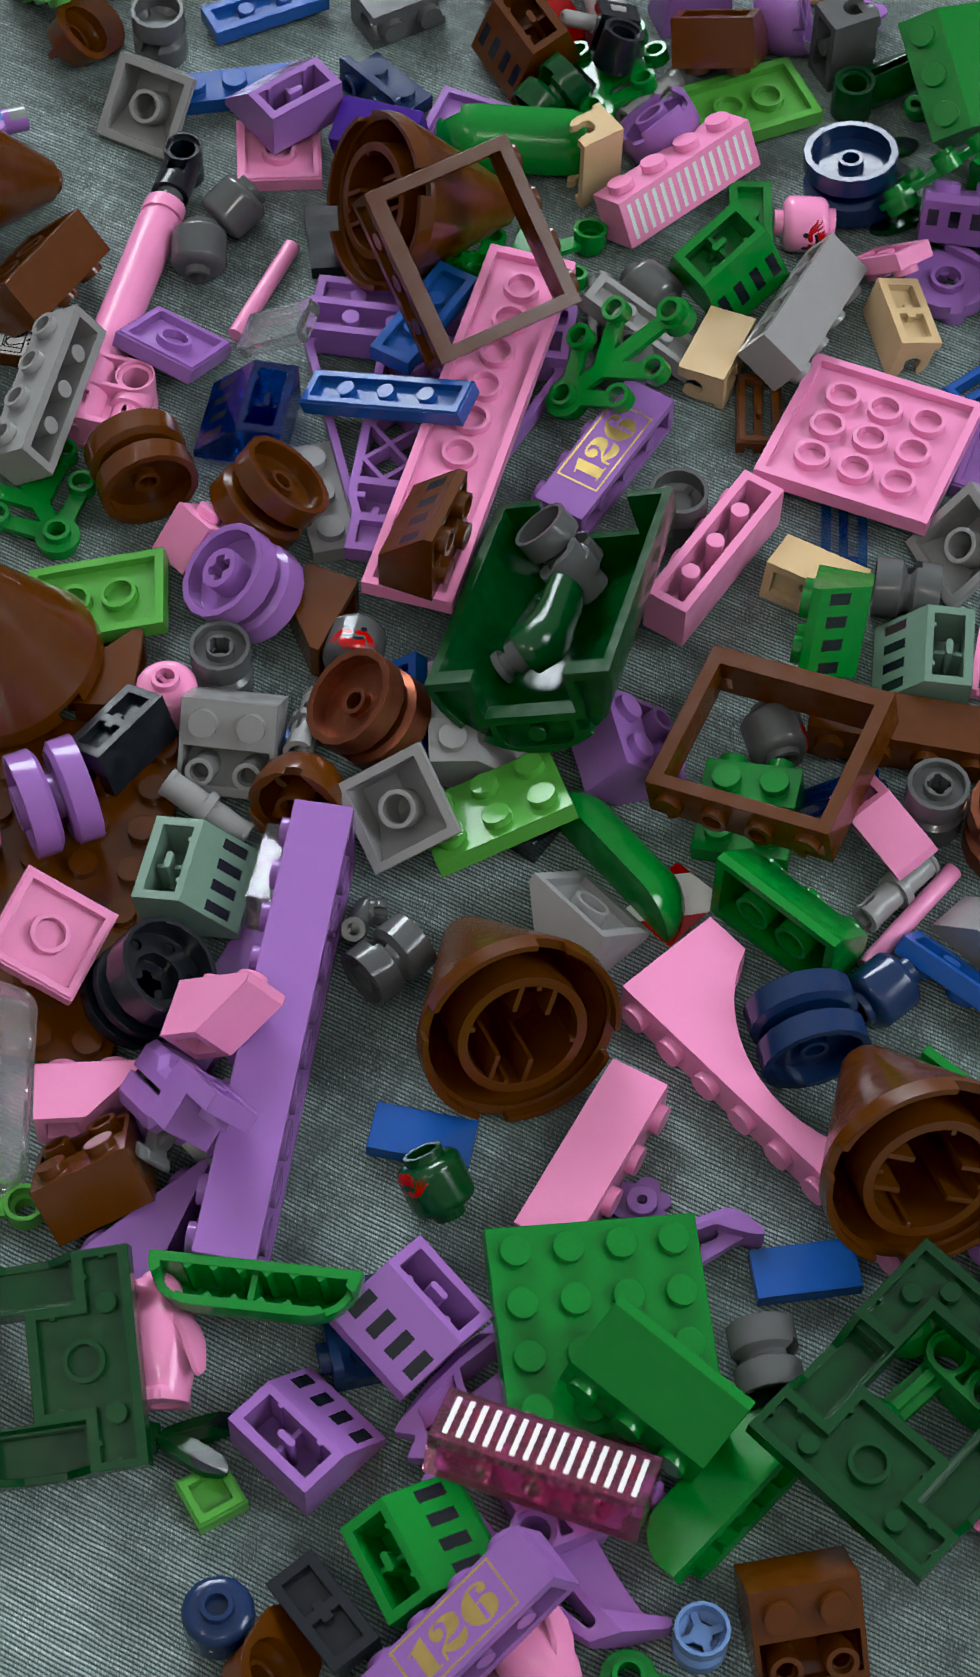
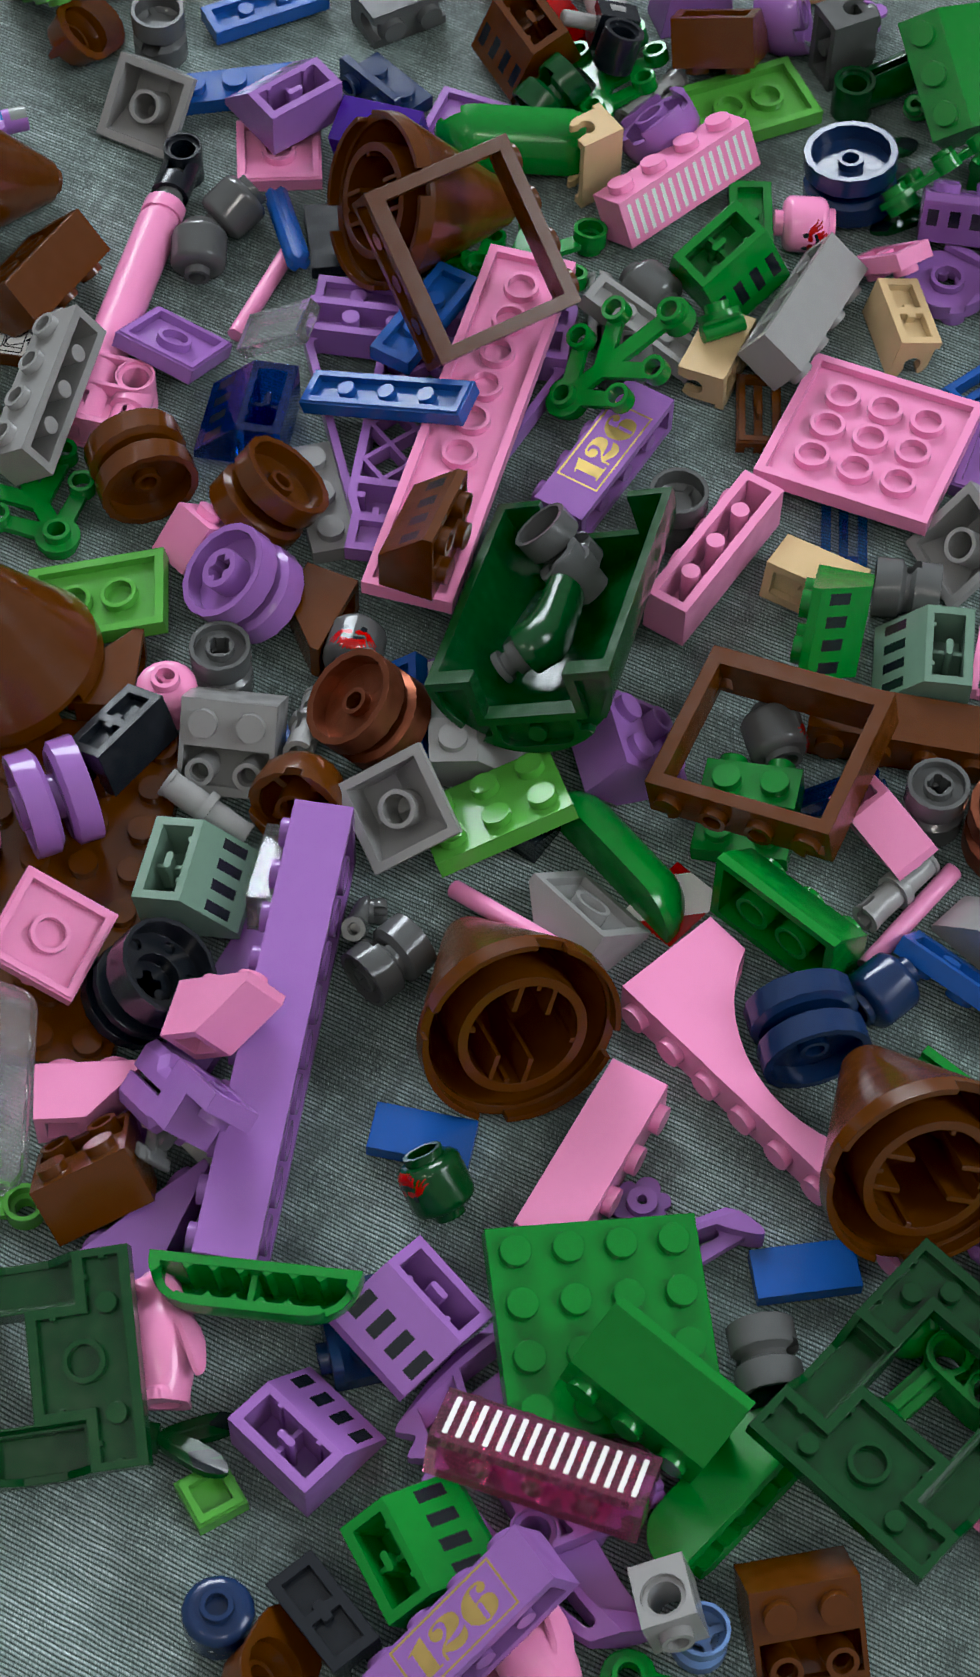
(287, 228): none -> blue axle
(489, 908): none -> bright pink bar
(664, 1582): none -> light grey brick
(720, 321): none -> green plate

